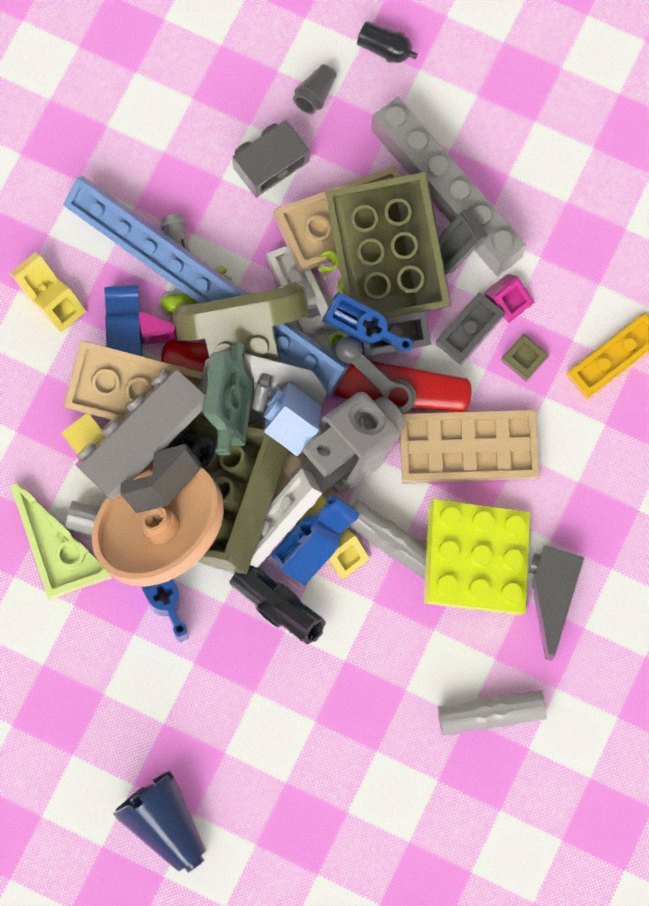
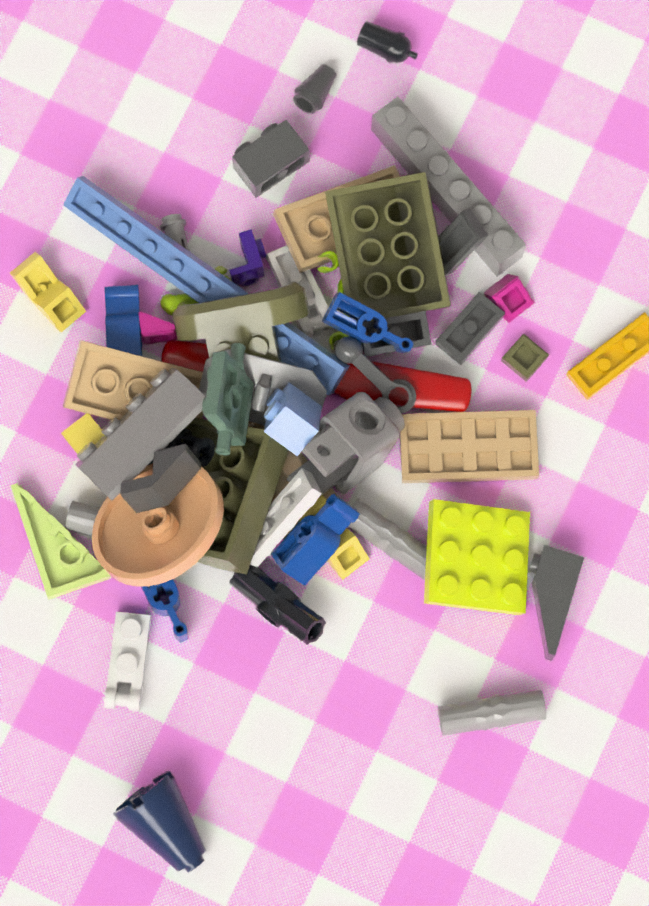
(127, 660): none -> white plate
(253, 253): none -> dark purple bracket

